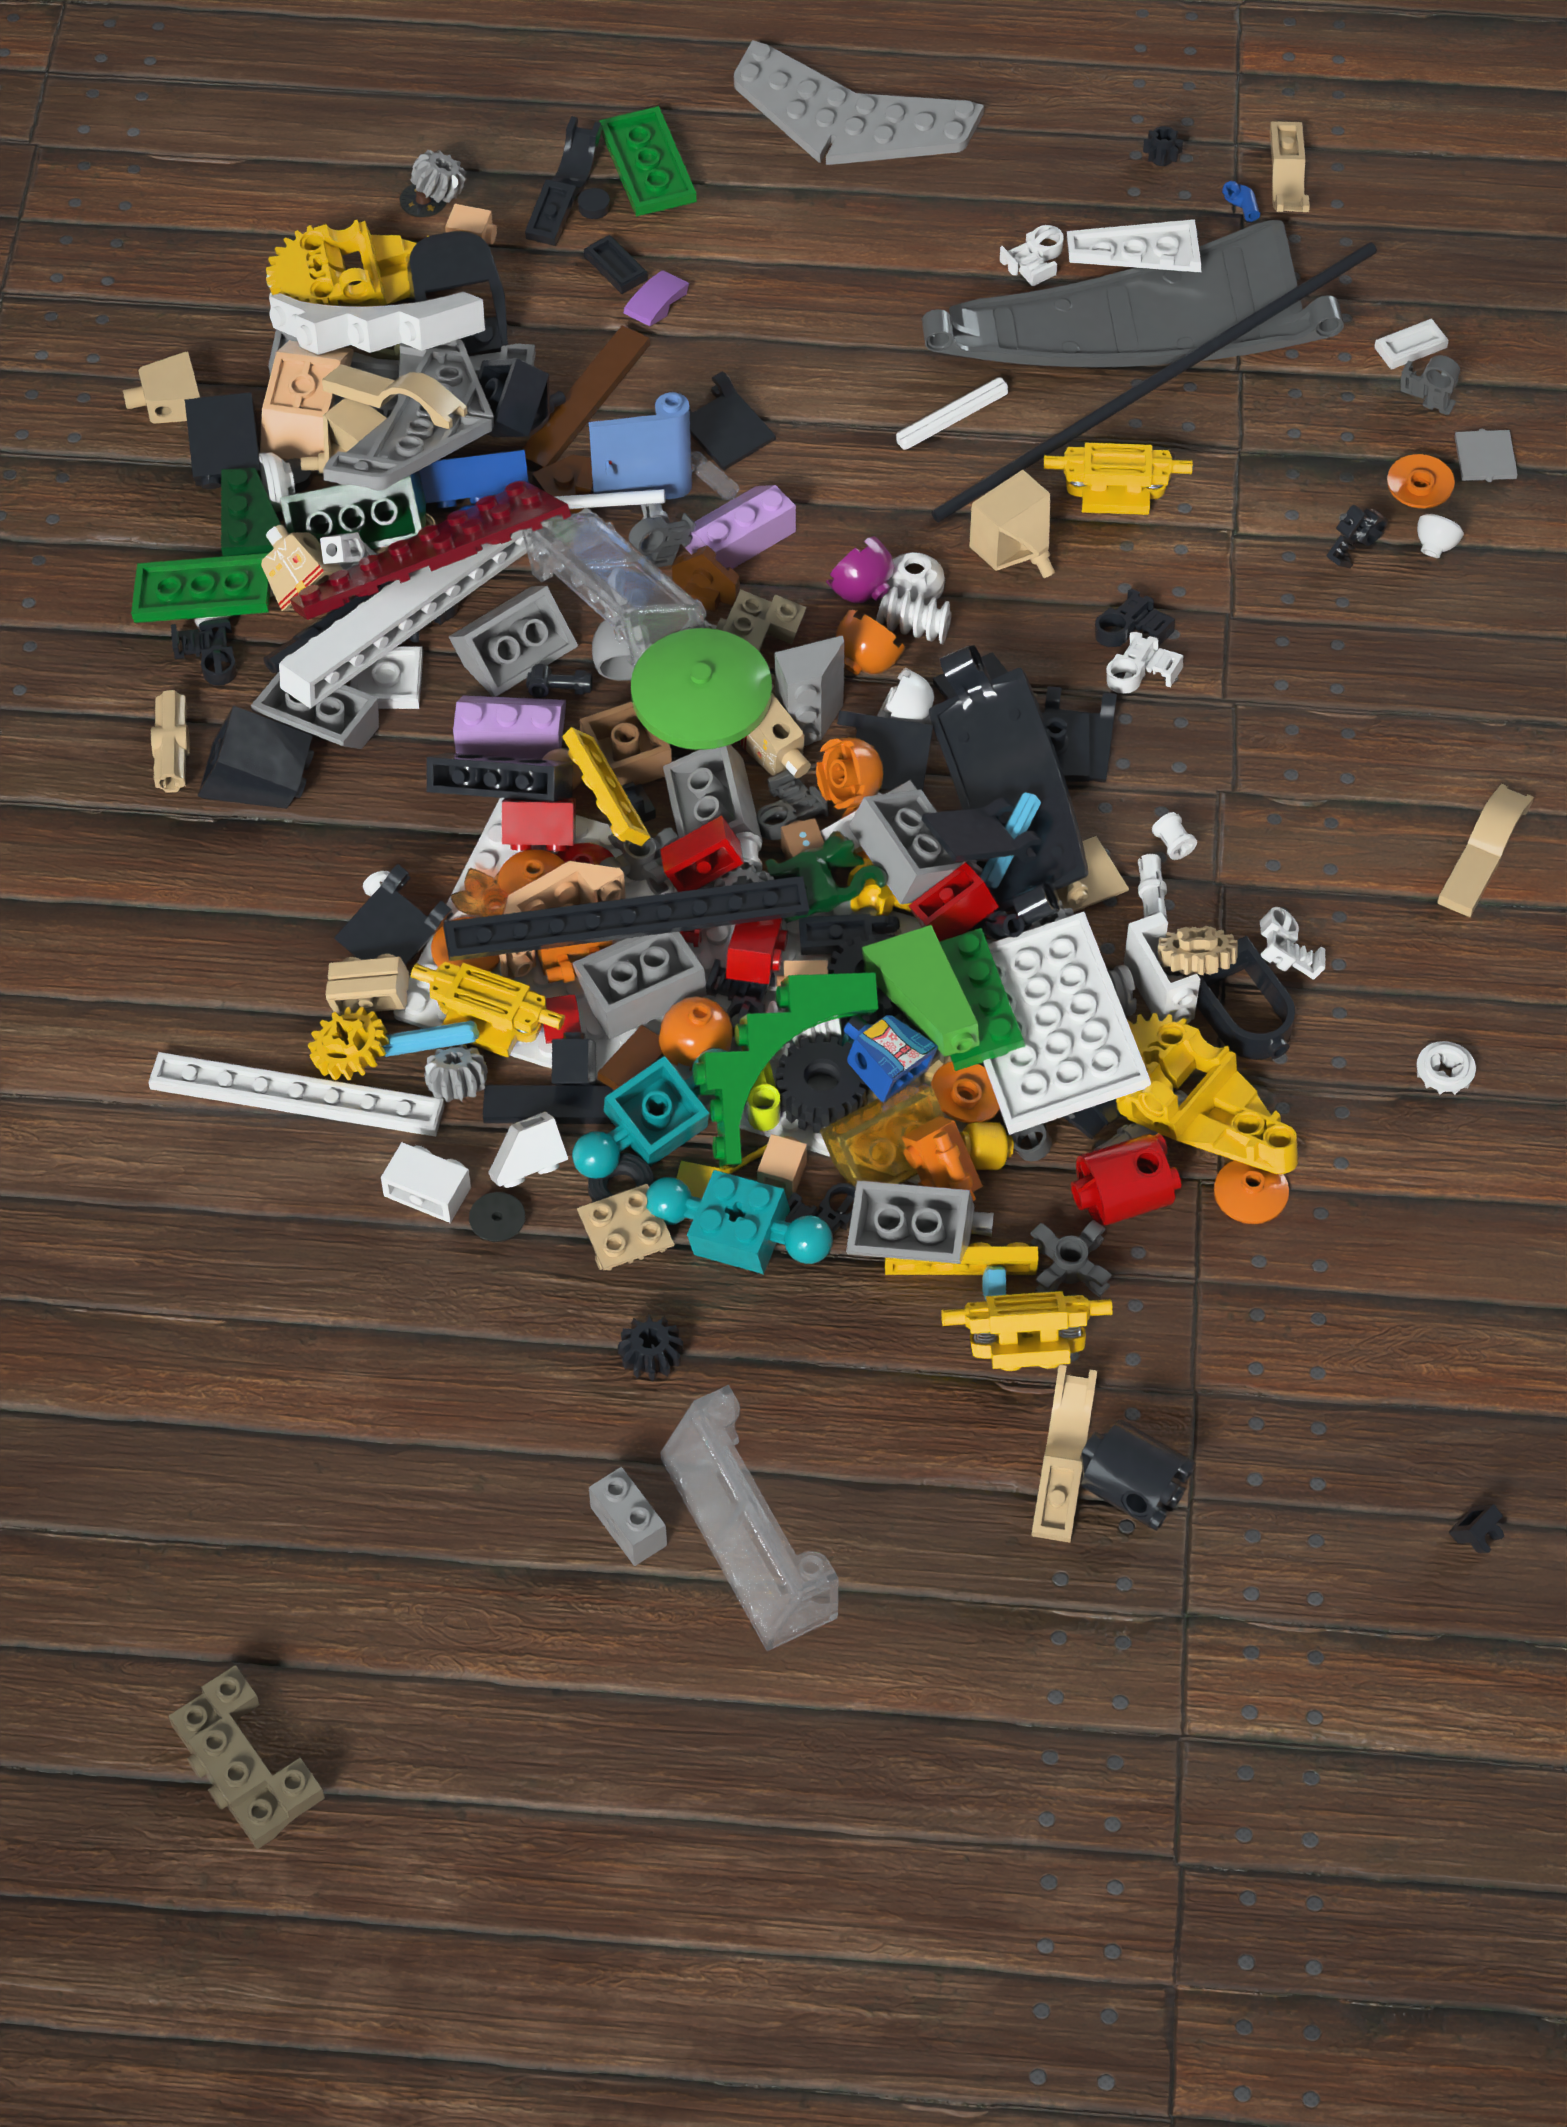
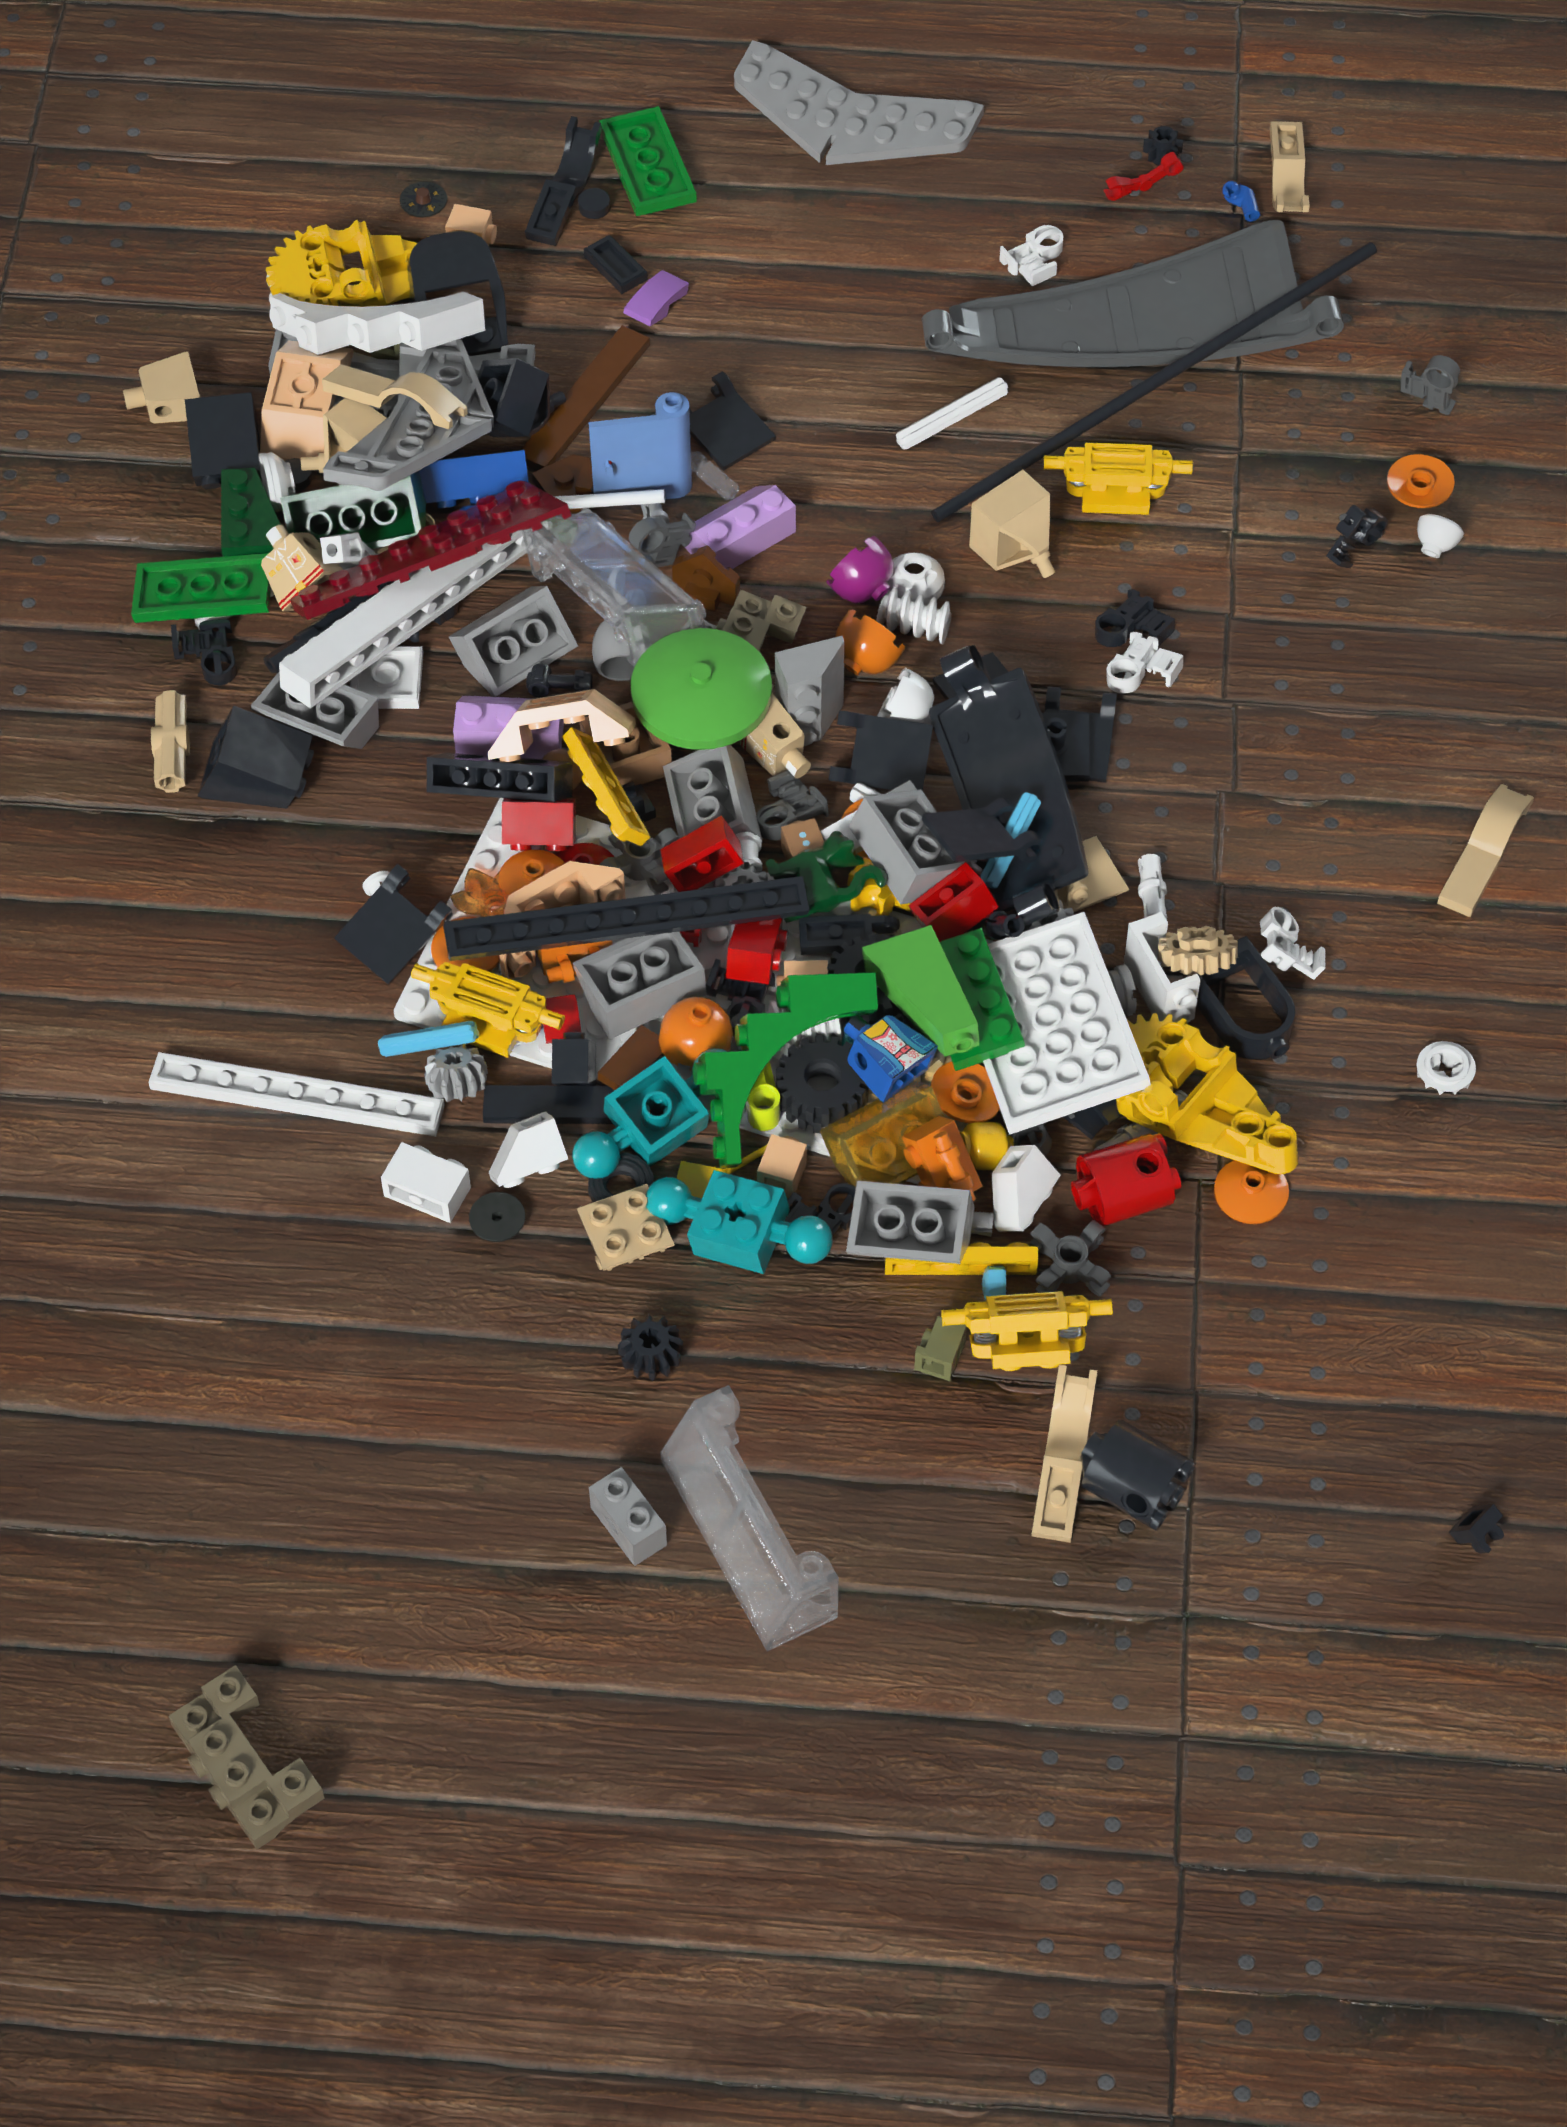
(331, 1048): yellow gear -> none
(368, 983): tan brick -> none
(438, 176): light grey gear -> none
(607, 721): none -> light nougat slope
(849, 772): orange cylinder -> none
(940, 1350): none -> olive brick
(1020, 1186): none -> white slope
(1123, 186): none -> red piece
(1141, 246): white wing -> none
(1174, 836): white bush -> none
(1411, 343): white tile -> none
(1485, 455): light grey piece -> none

